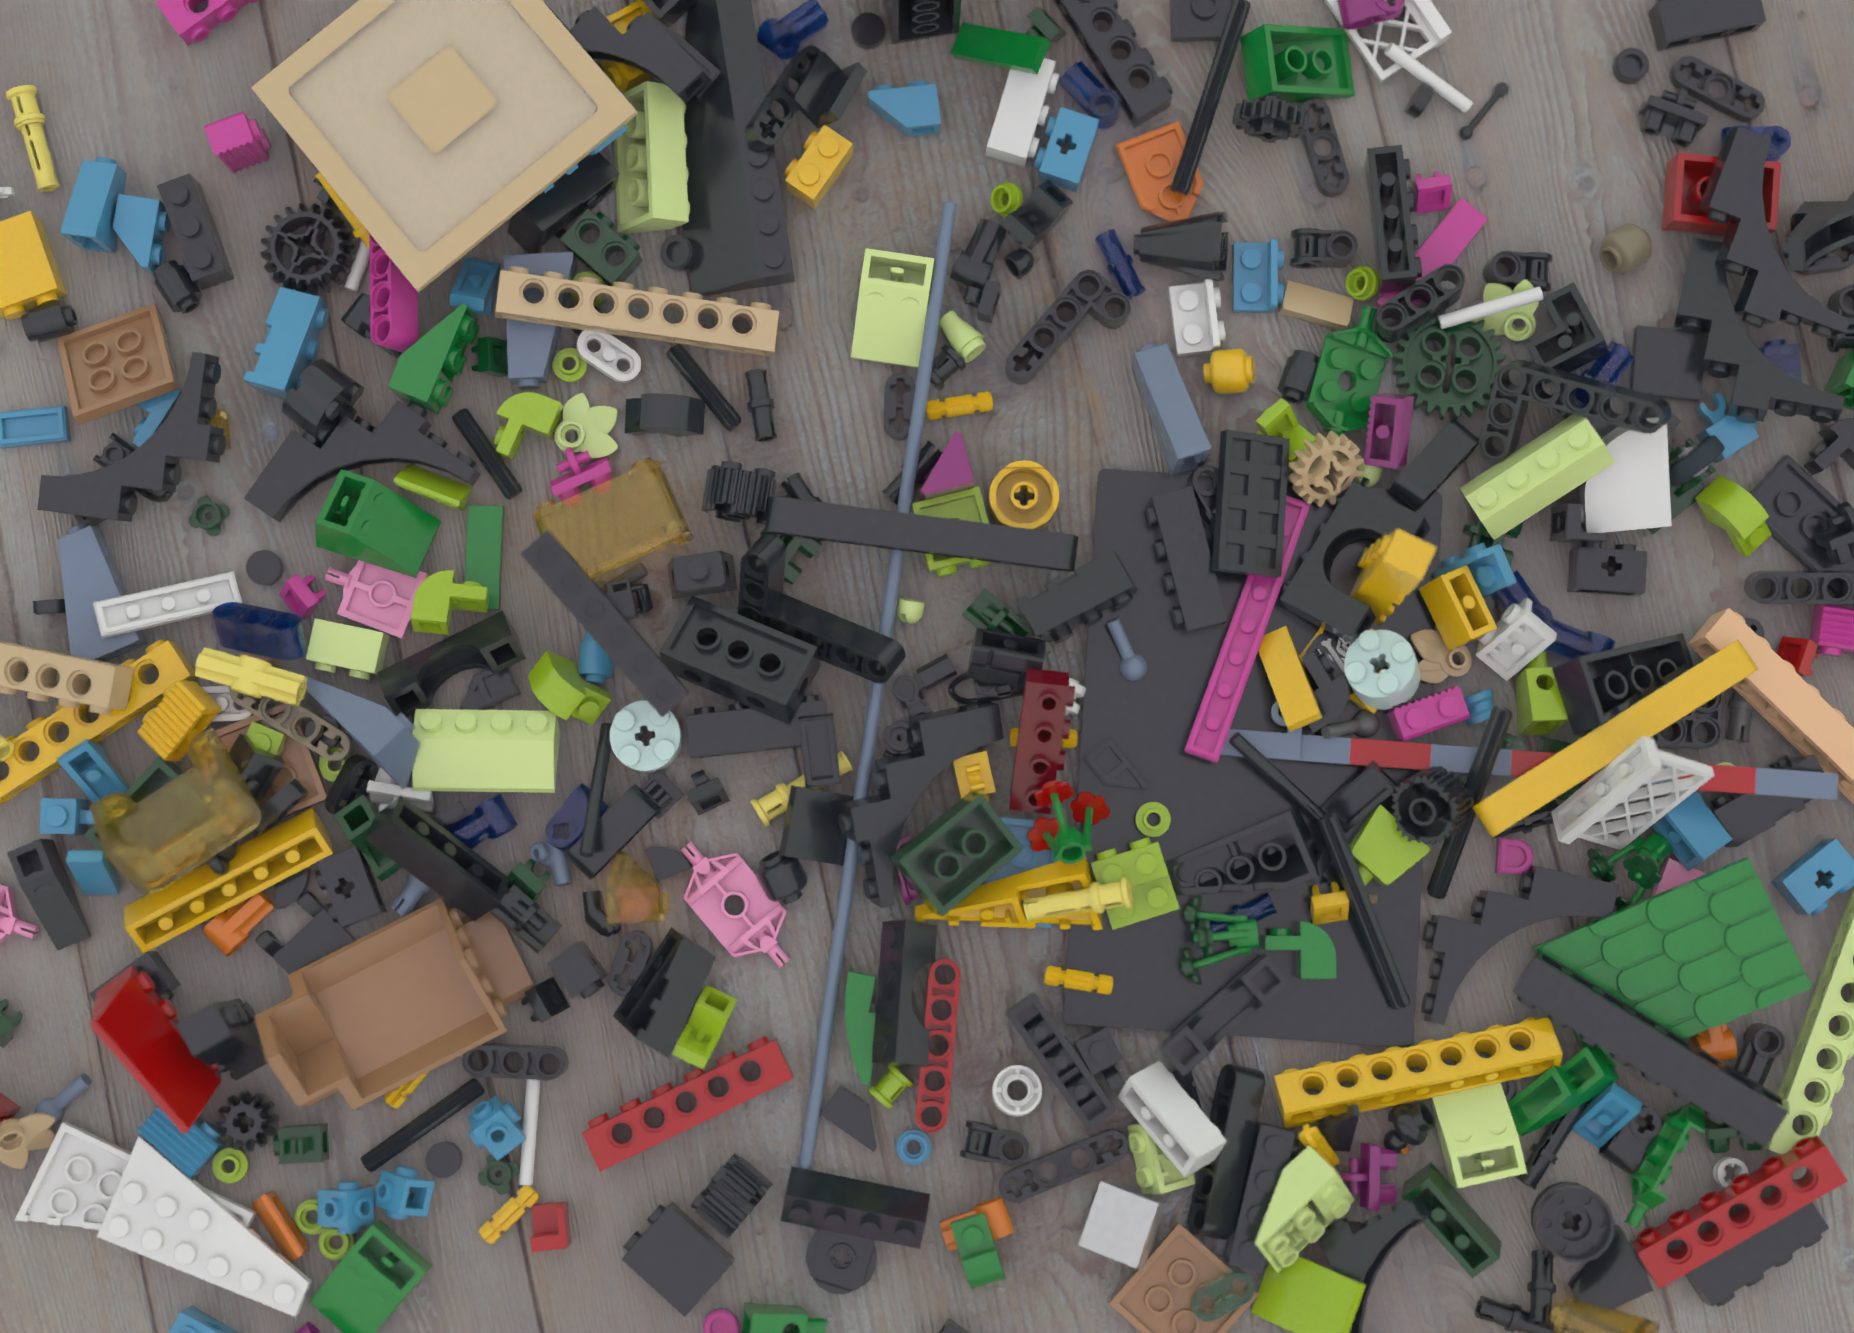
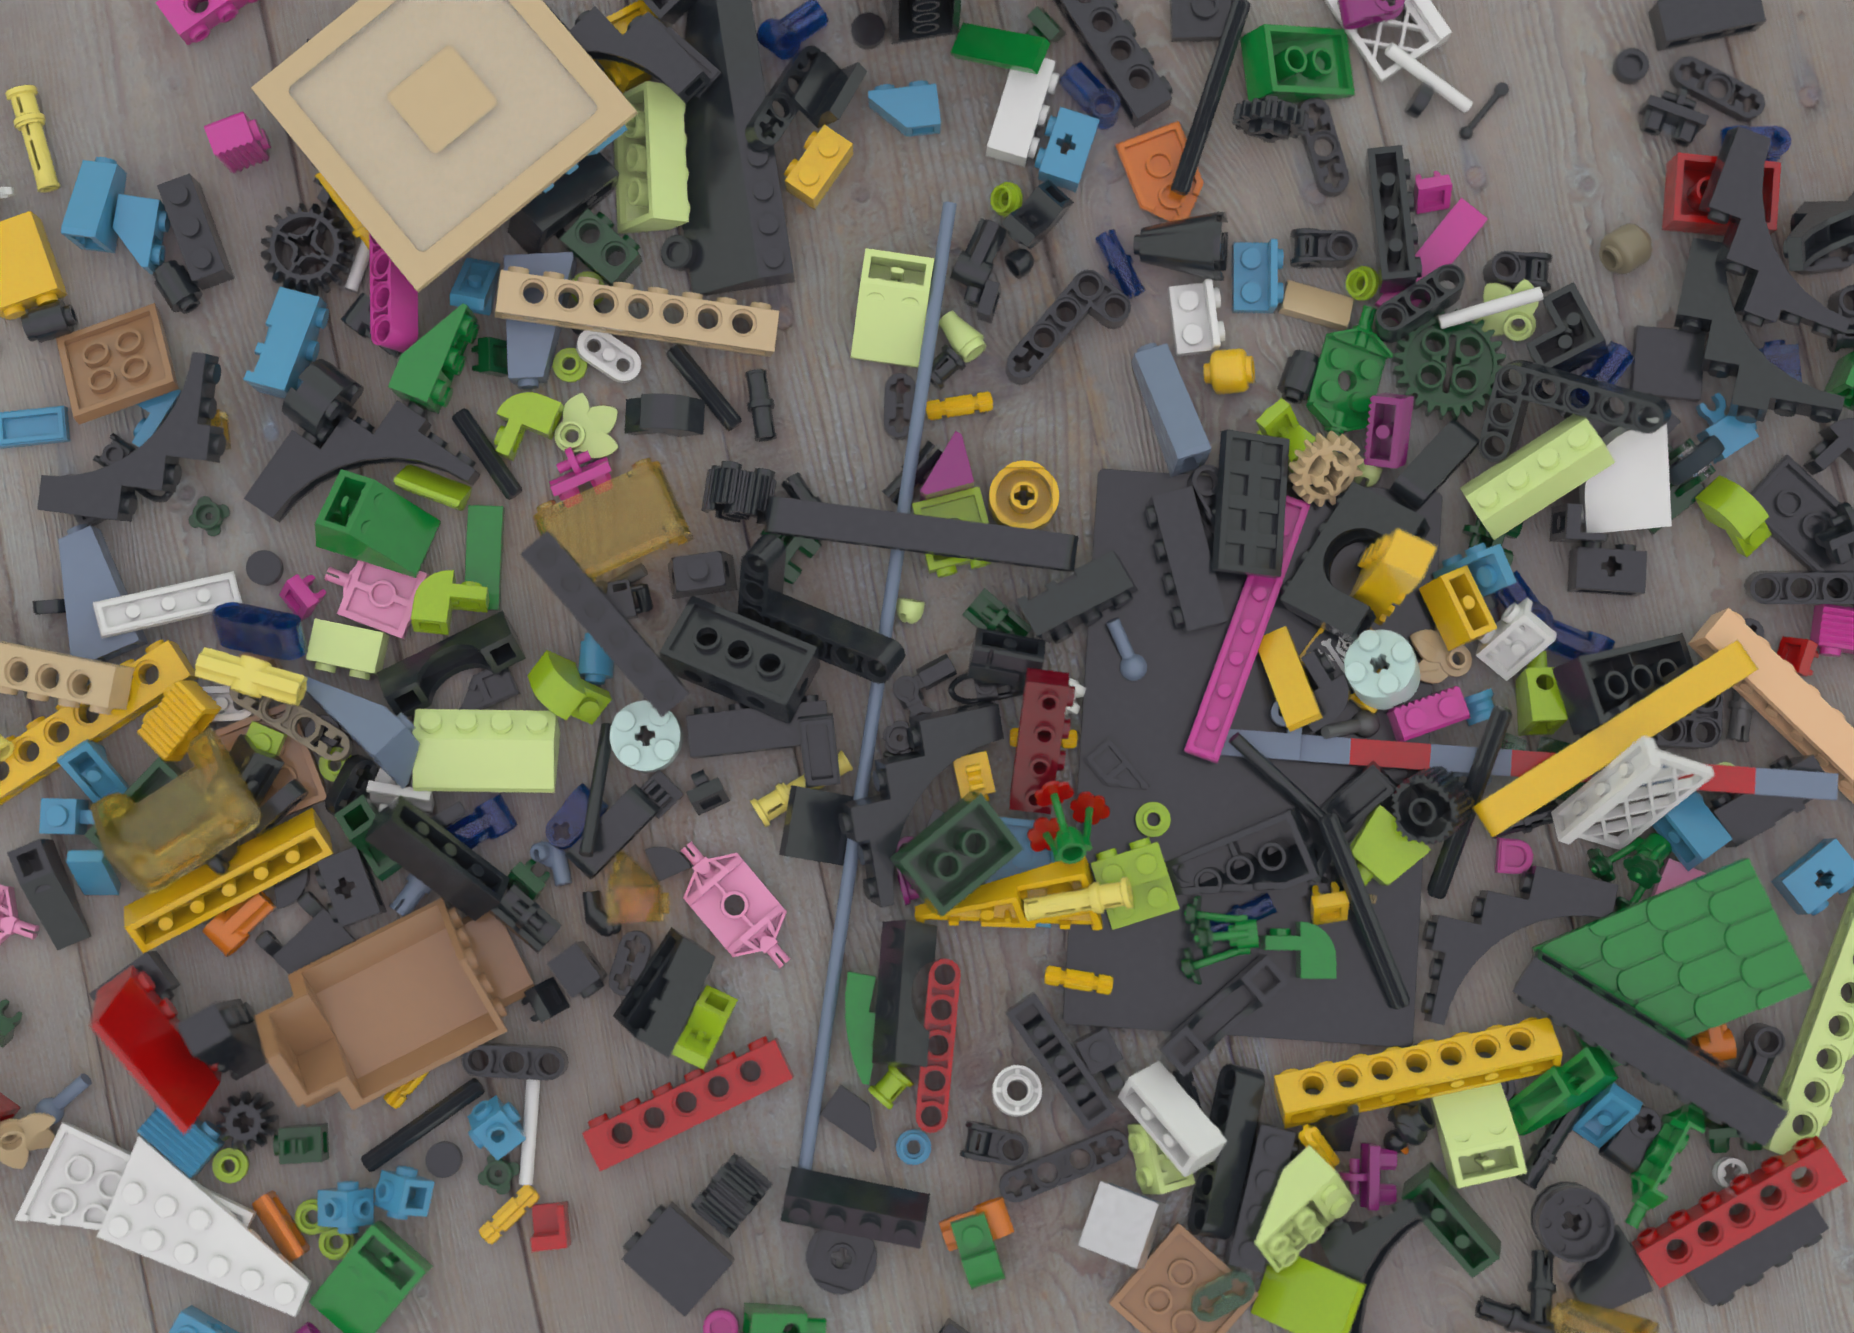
(781, 877): black head -> none

